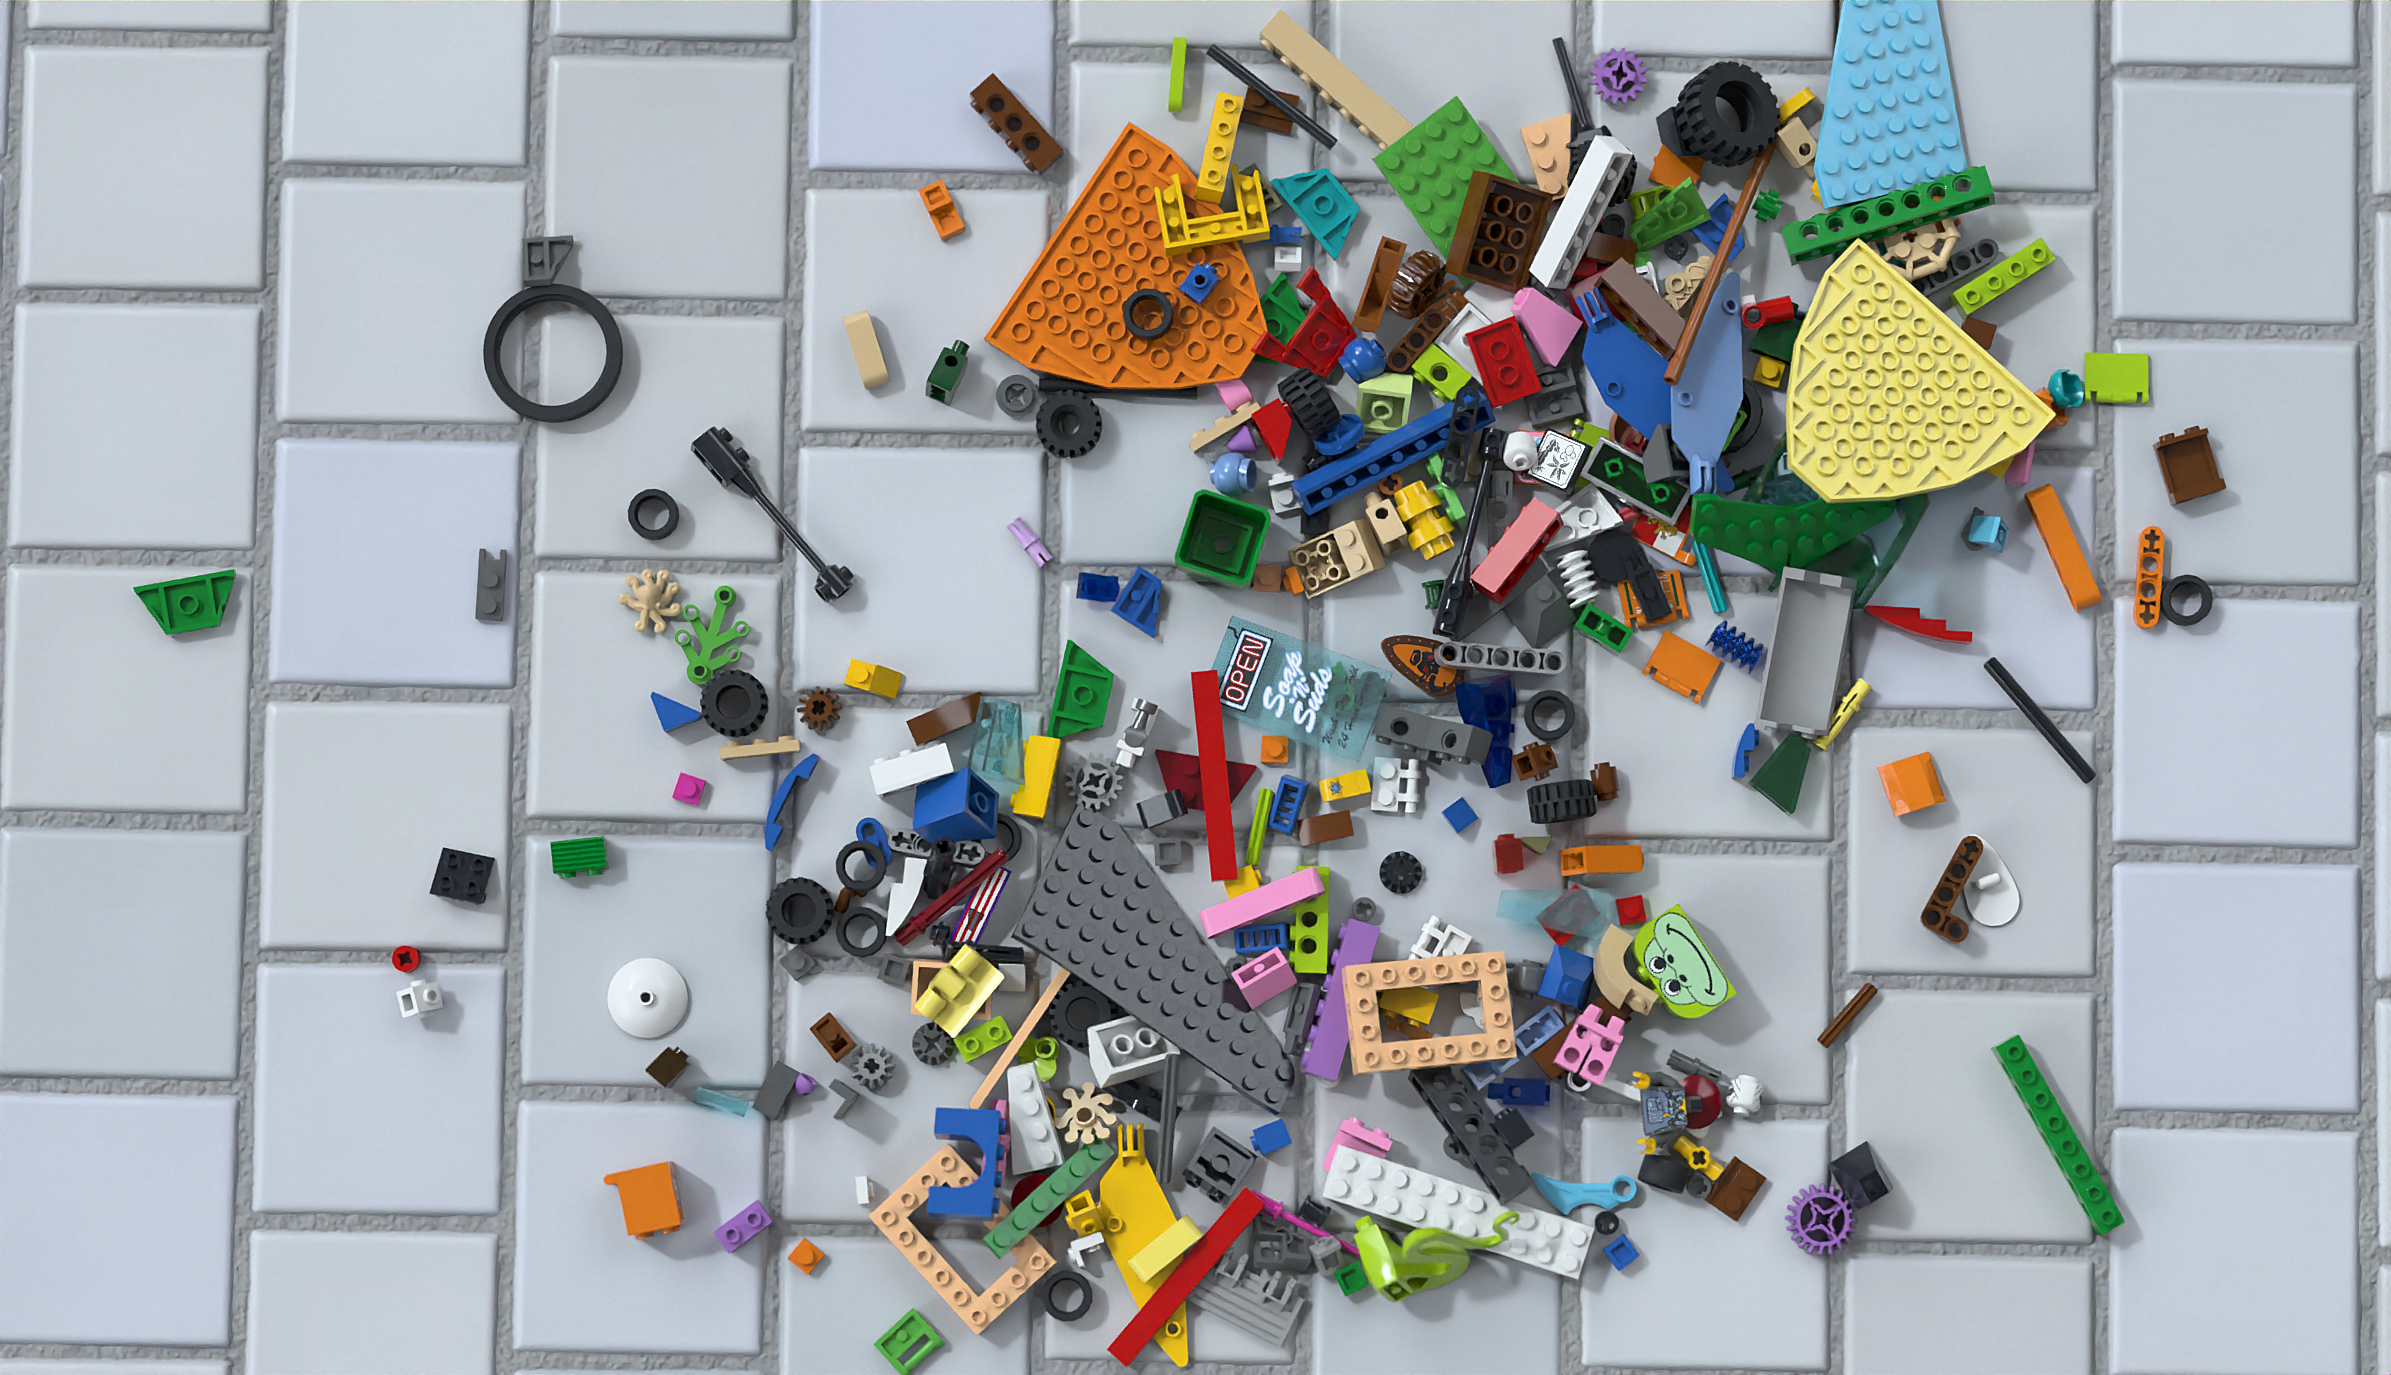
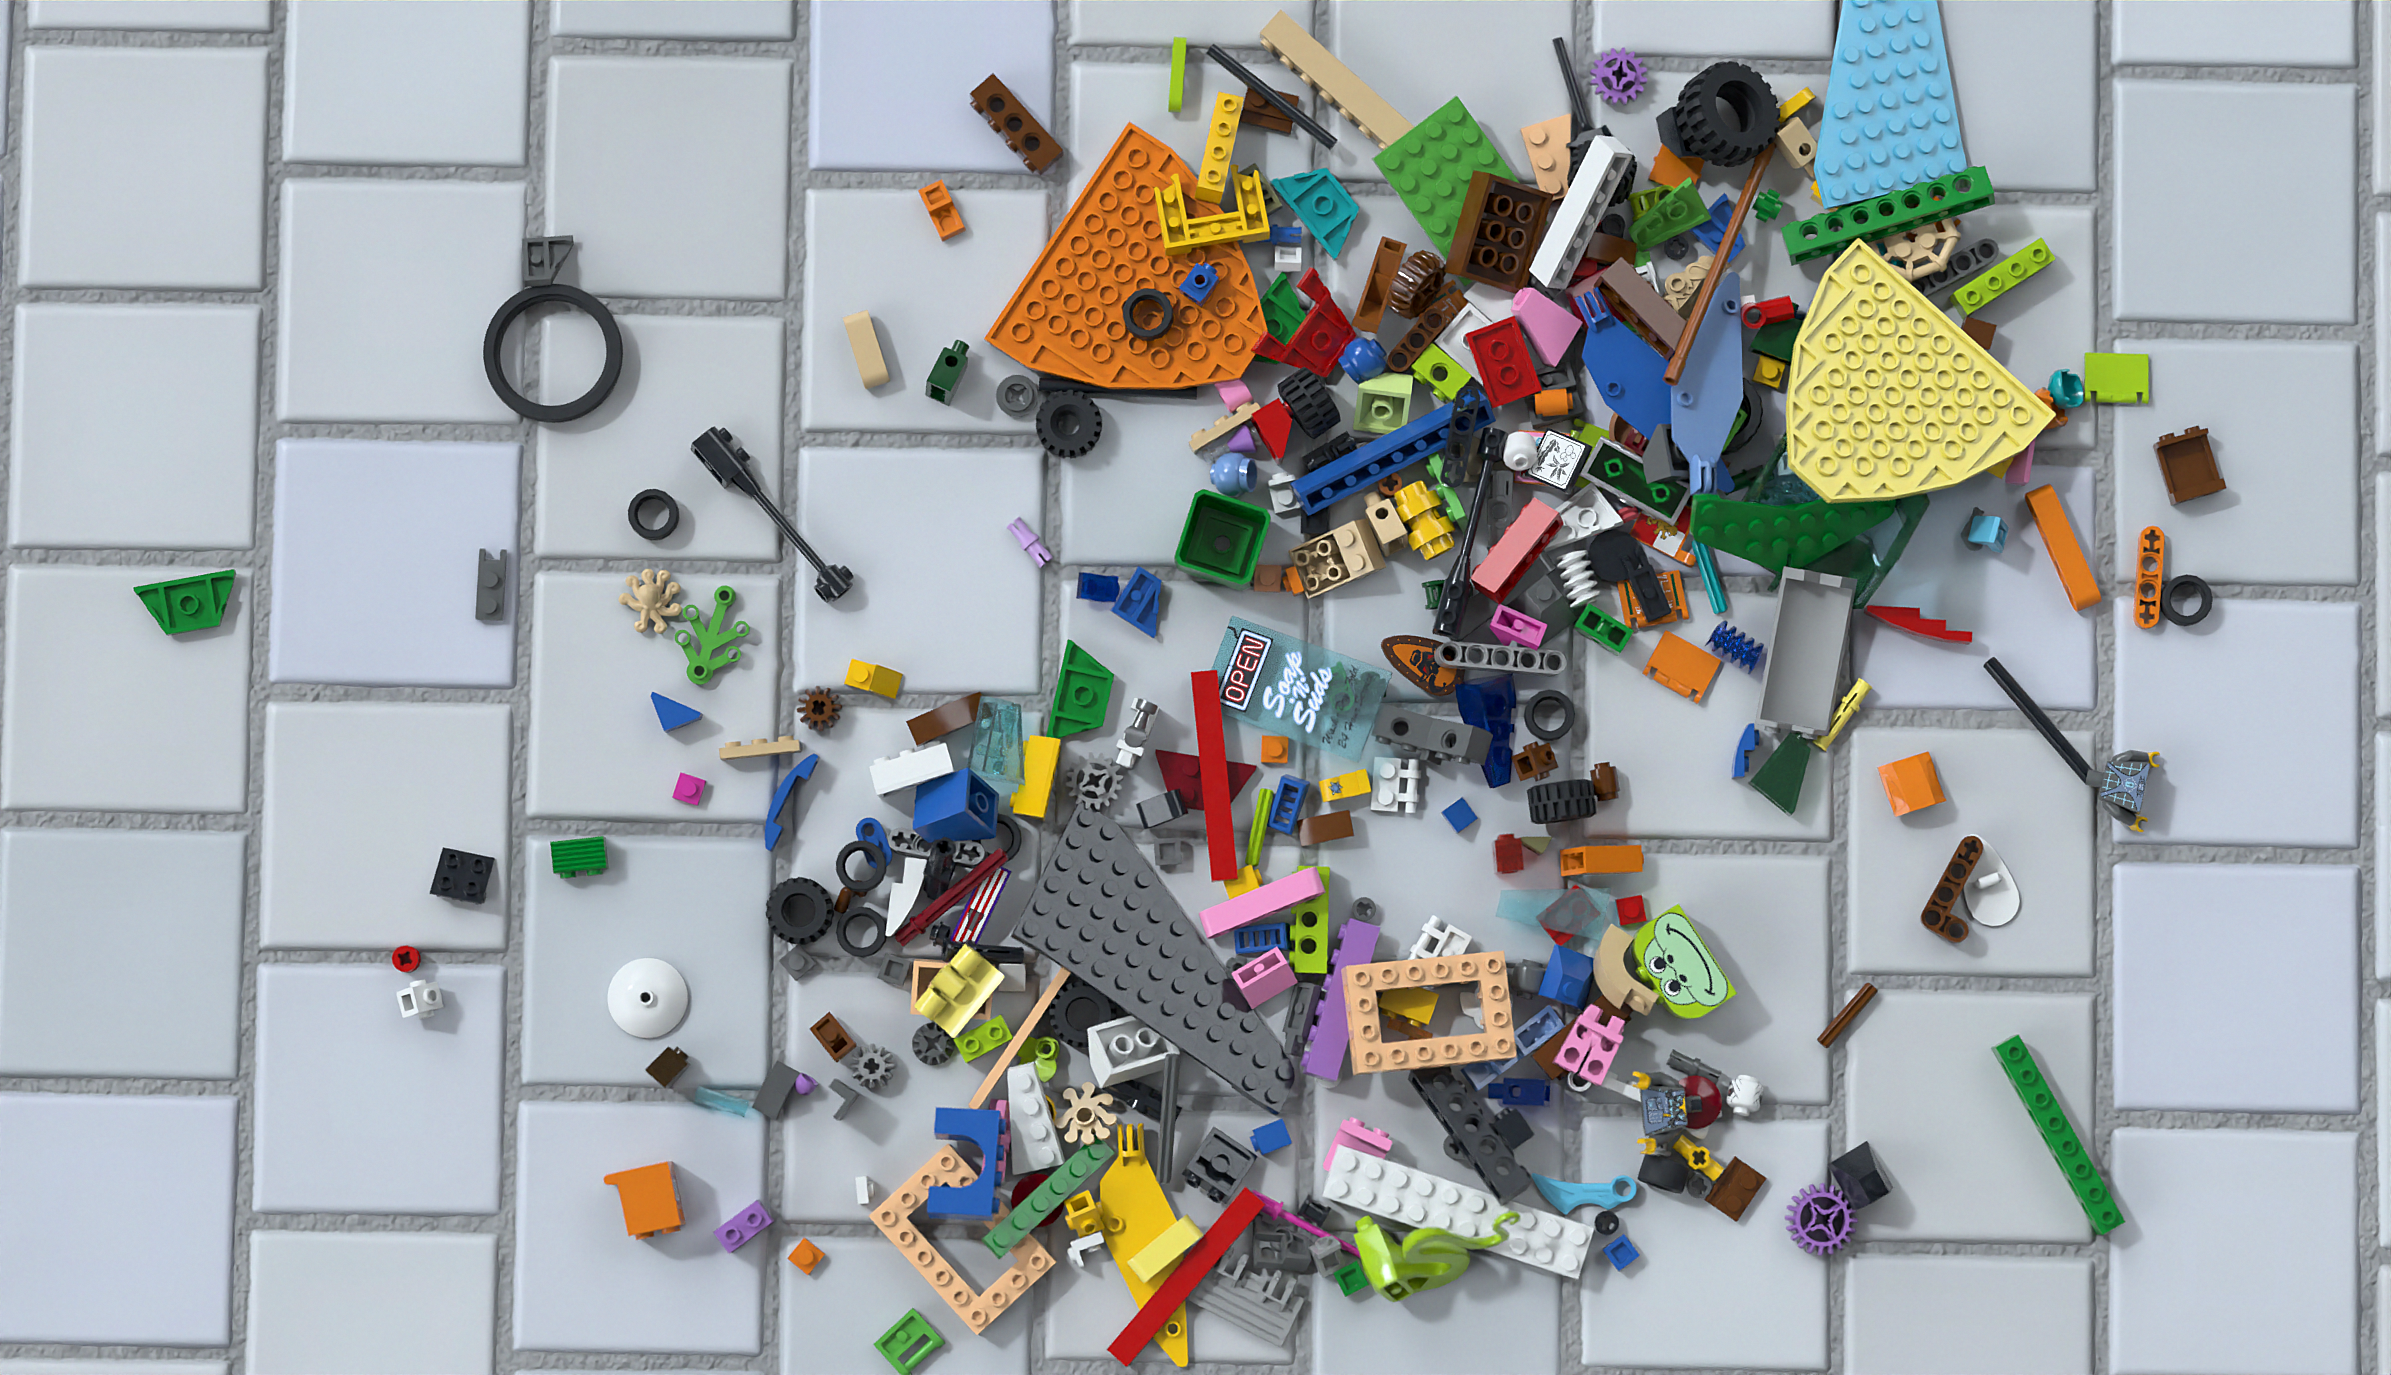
(715, 689): black tyre -> none
(1047, 1298): black tyre -> none
(1341, 436): blue tile -> none
(1391, 880): black gear -> none
(1515, 626): none -> dark pink slope
(1553, 402): none -> orange brick
(2124, 785): none -> dark grey torso

